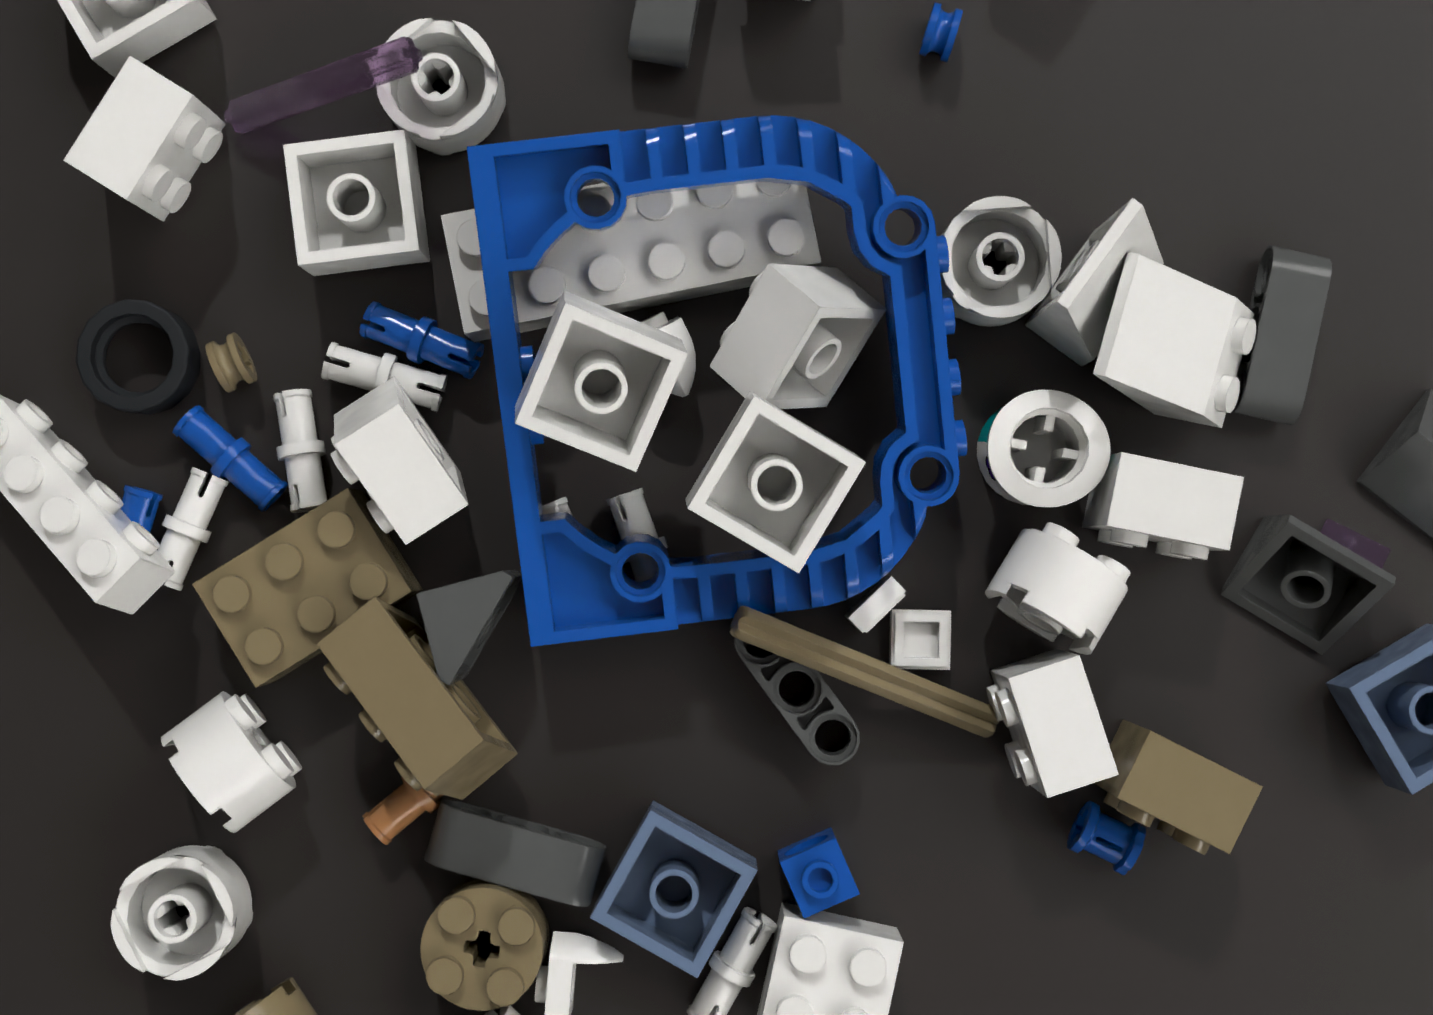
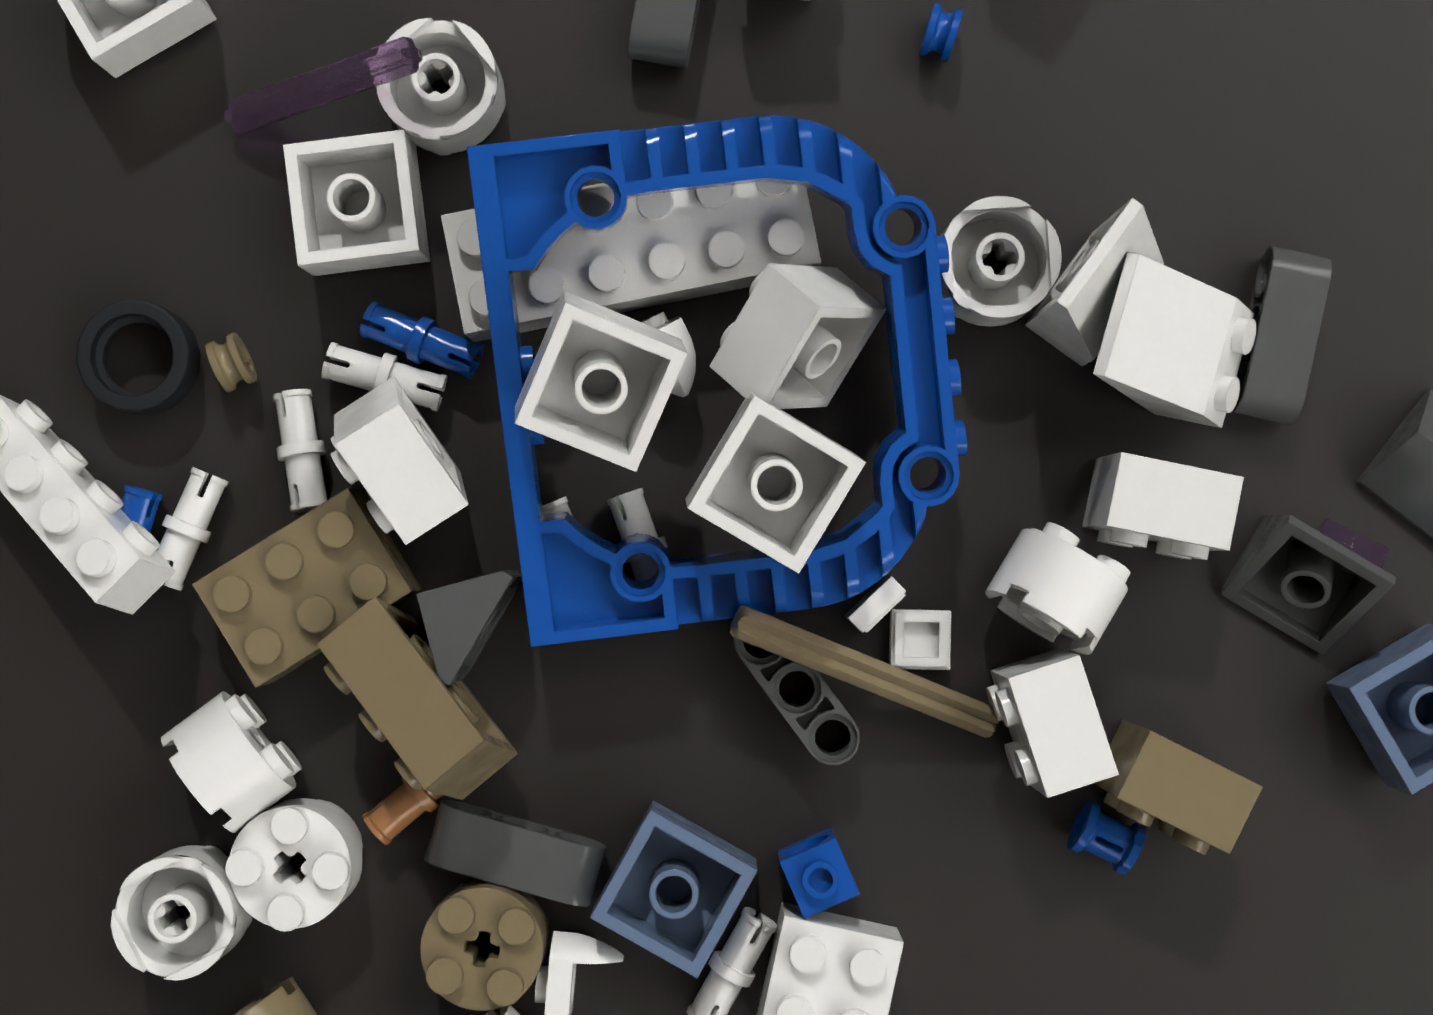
(147, 140): white brick -> none
(230, 458): blue pin -> none
(262, 868): none -> white brick
(1043, 449): white hat -> none

